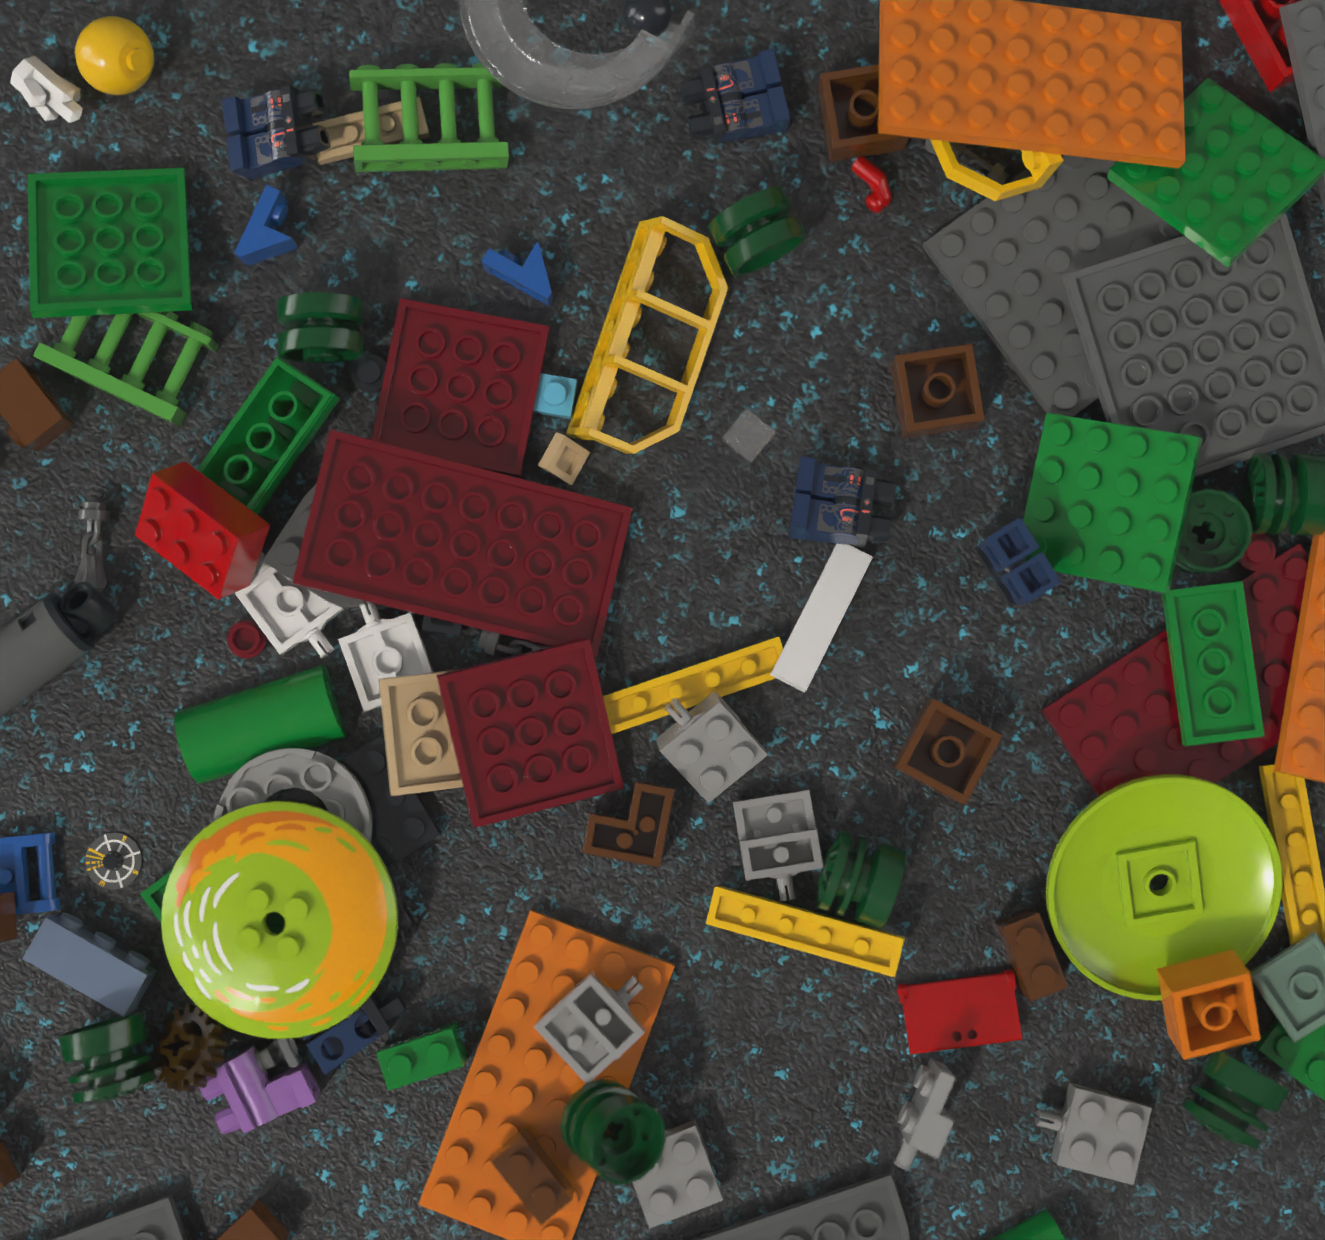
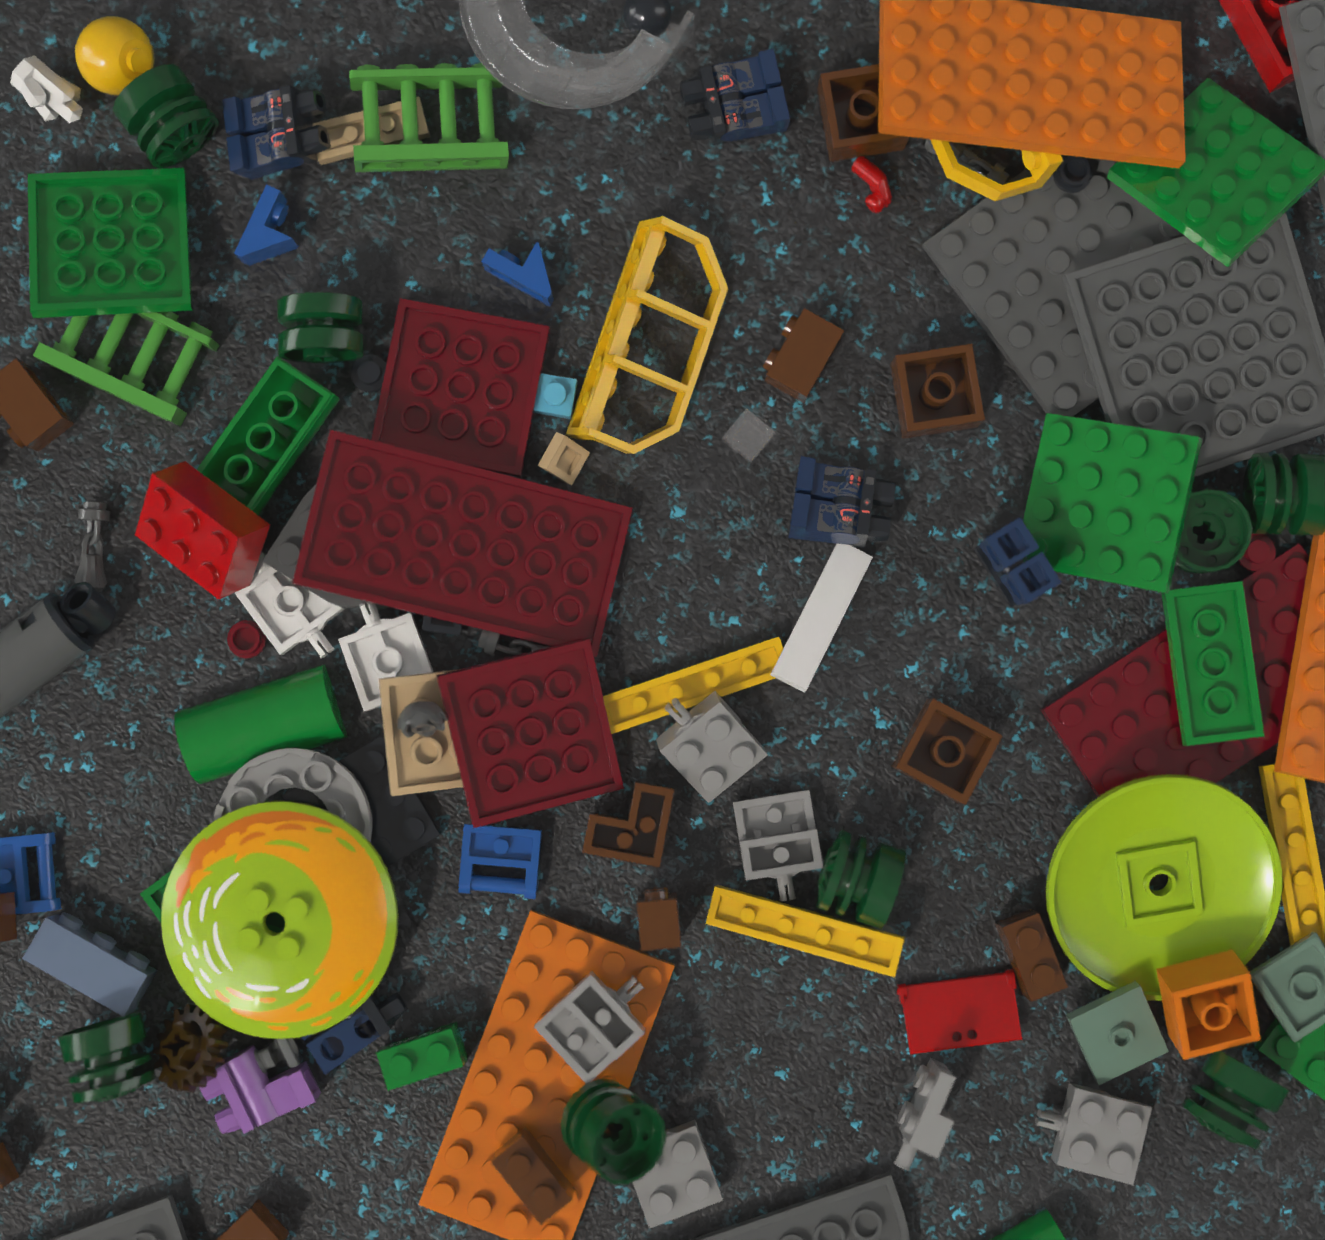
(113, 861): dark grey piece -> none
(165, 115): none -> dark green wheel
(422, 719): none -> dark grey plate
(500, 848): none -> blue plate
(658, 919): none -> reddish brown brick
(757, 231): dark green wheel -> none
(803, 354): none -> reddish brown brick
(1073, 174): none -> black plate
(1117, 1033): none -> sand green plate

